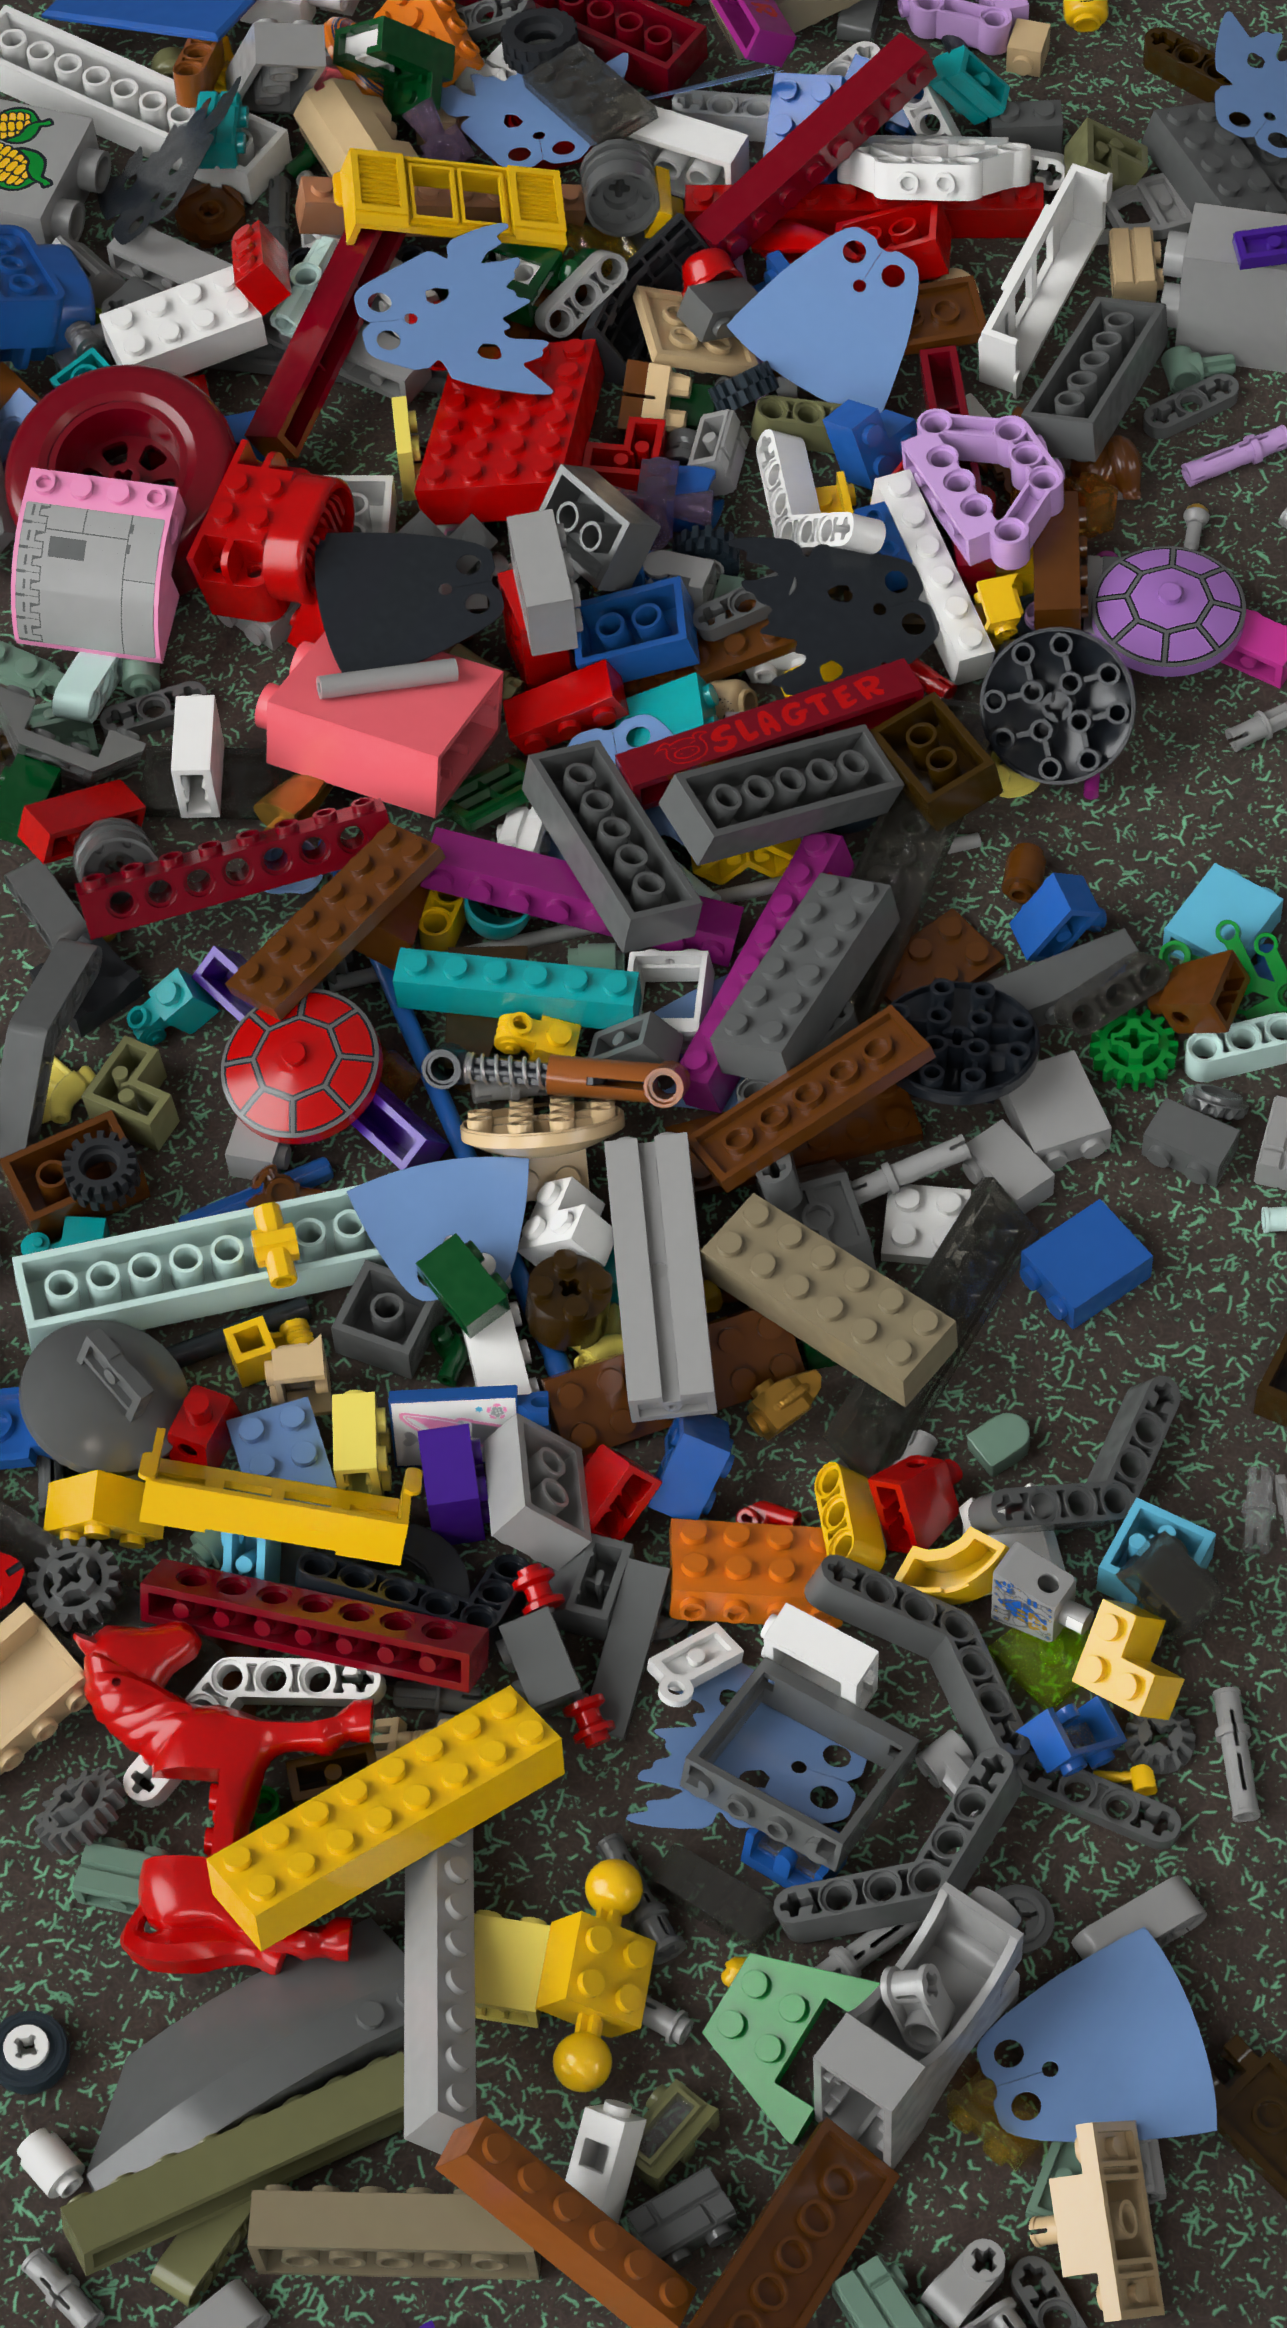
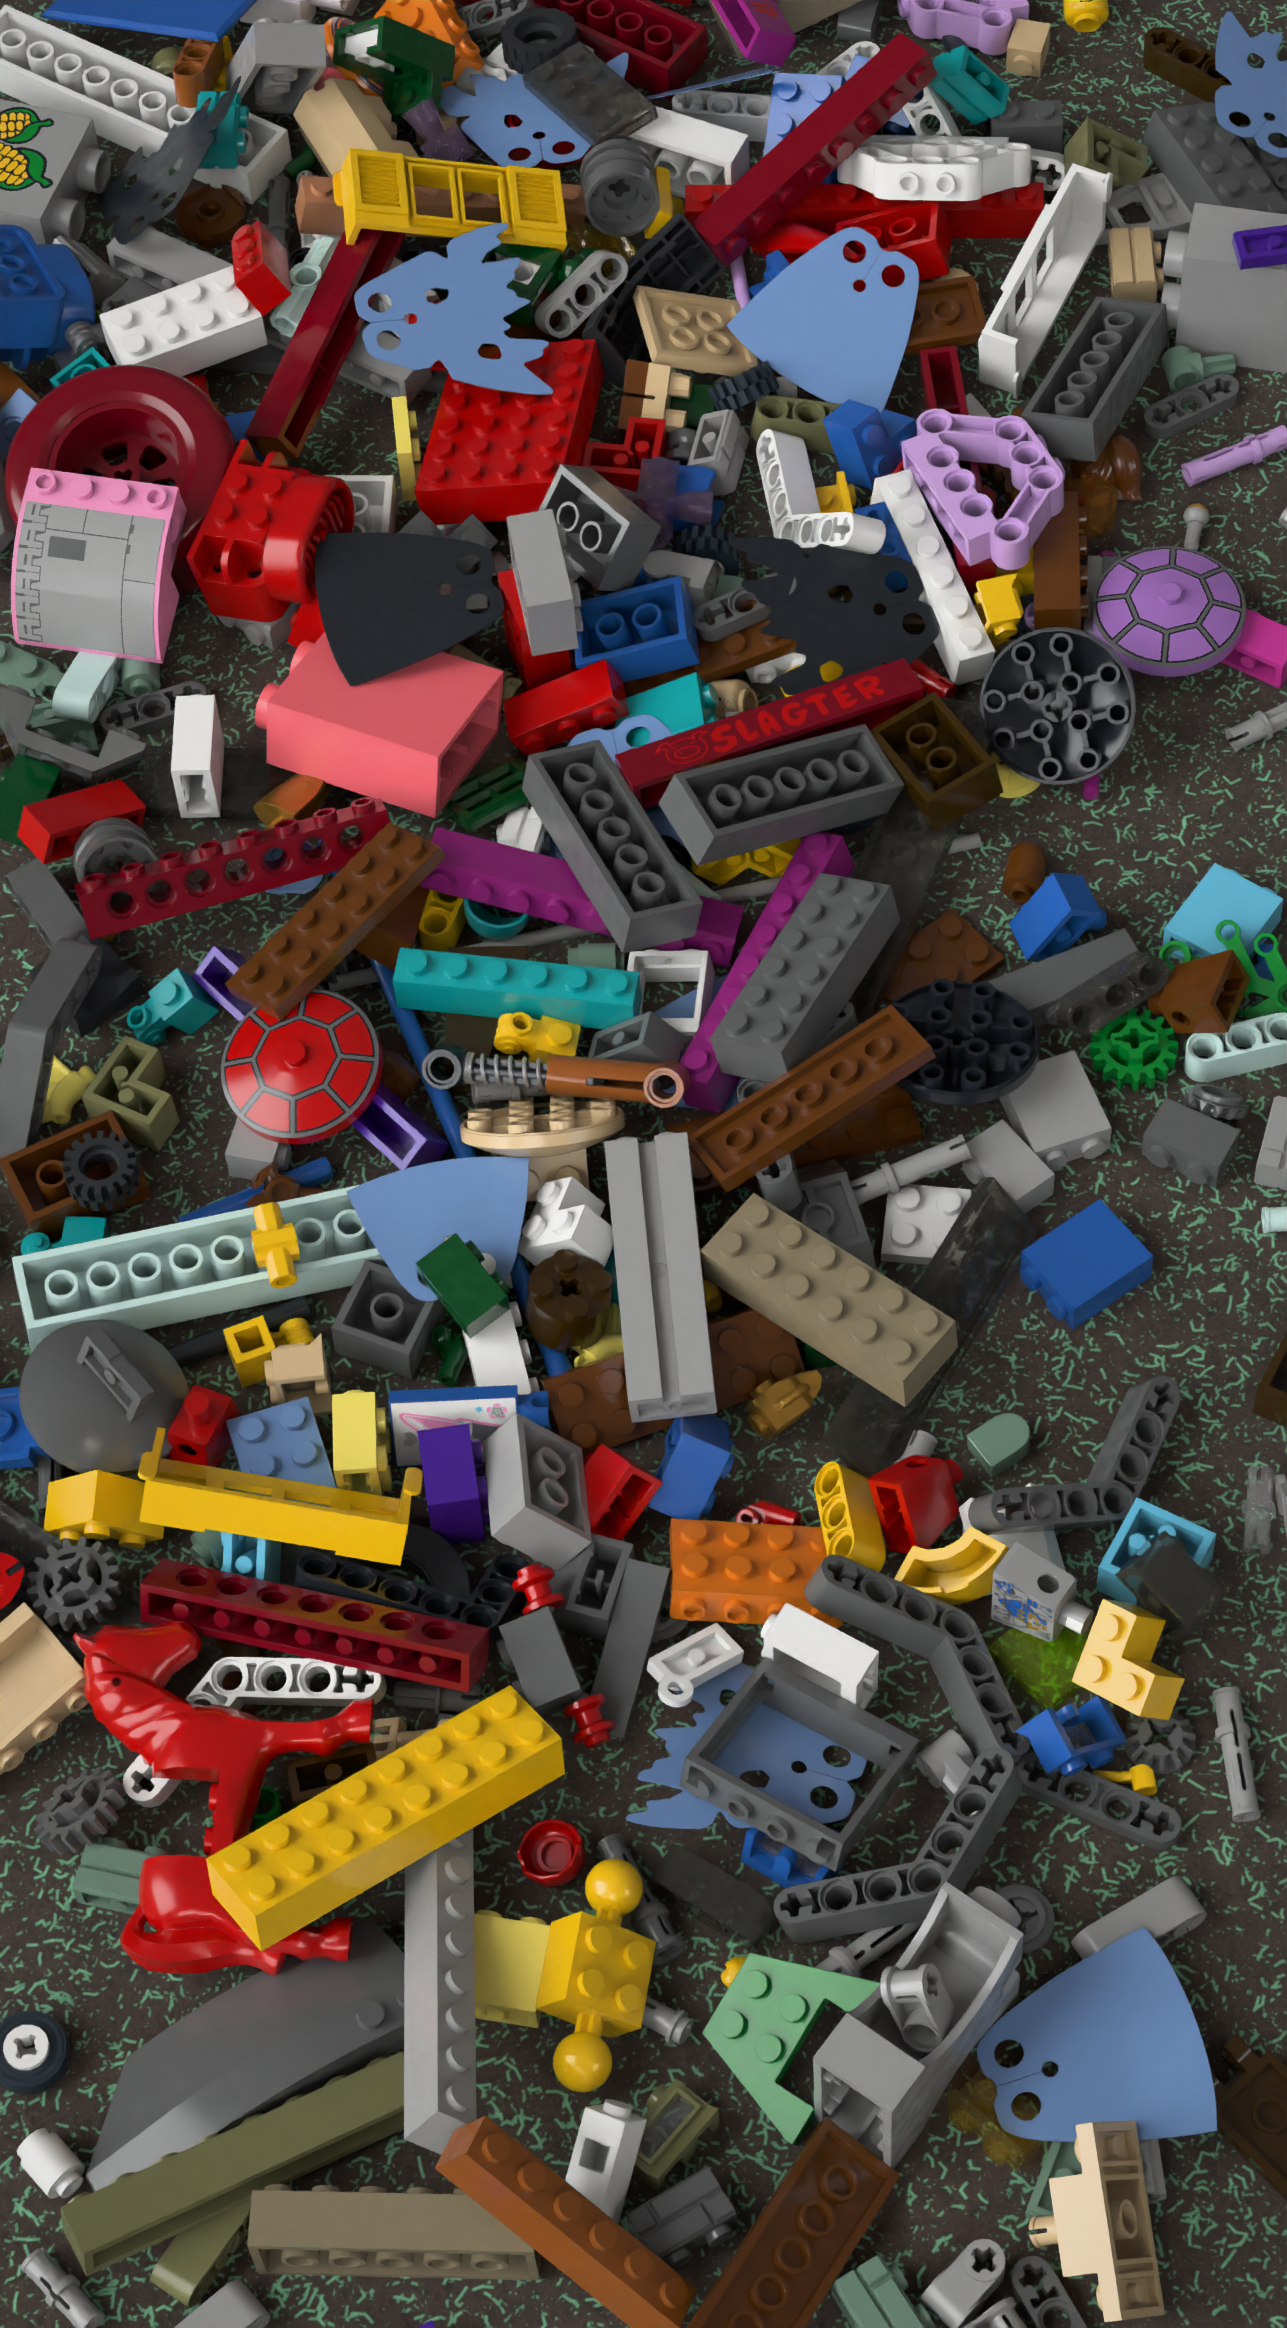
(387, 678): light grey piece -> none
(551, 1853): none -> red hair
(708, 266): red helmet -> none
(713, 305): dark grey brick -> none

